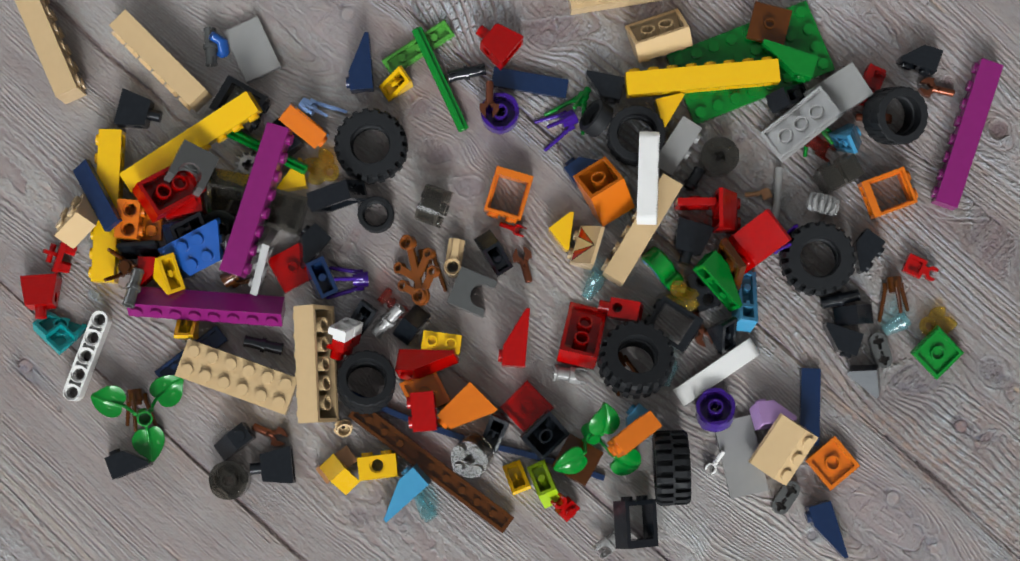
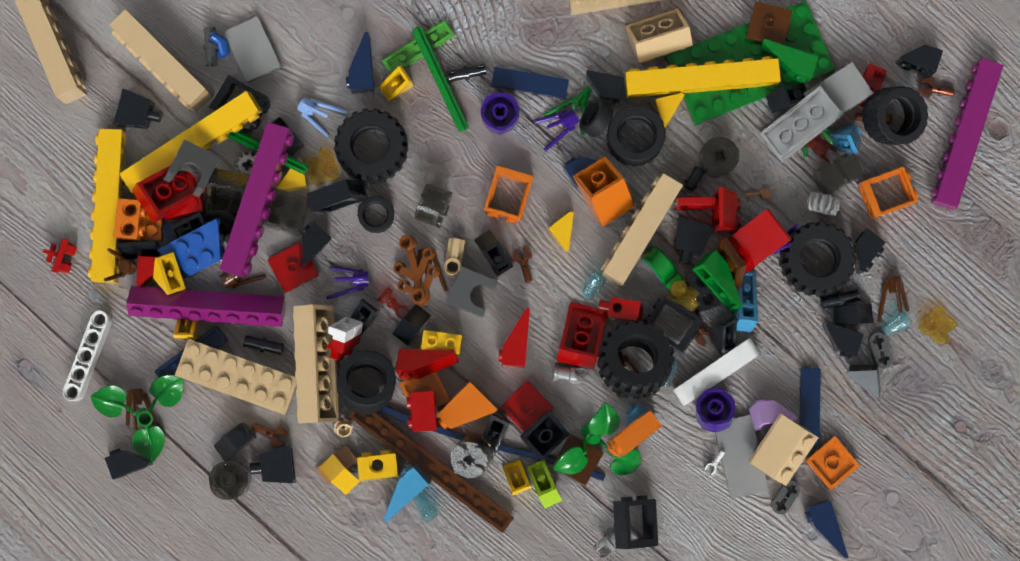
(41, 292): red torso -> none
(58, 331): teal slope -> none
(76, 221): tan slope -> none
(97, 195): dark blue tile -> none
(133, 288): dark grey pin -> none
(260, 266): light grey wing -> none
(303, 126): orange window -> none
(321, 278): dark blue slope -> none
(388, 320): light grey pin -> none
(489, 100): copper bar -> none
(499, 43): red torso -> none
(515, 229): red hand -> none
(565, 507): red plate -> none
(586, 246): tan slope -> none
(648, 178): white beam -> none
(671, 467): black tyre -> none
(678, 146): light grey brick -> none
(777, 192): light grey bar -> none
(917, 267): red plate -> none
(936, 352): green tile -> none

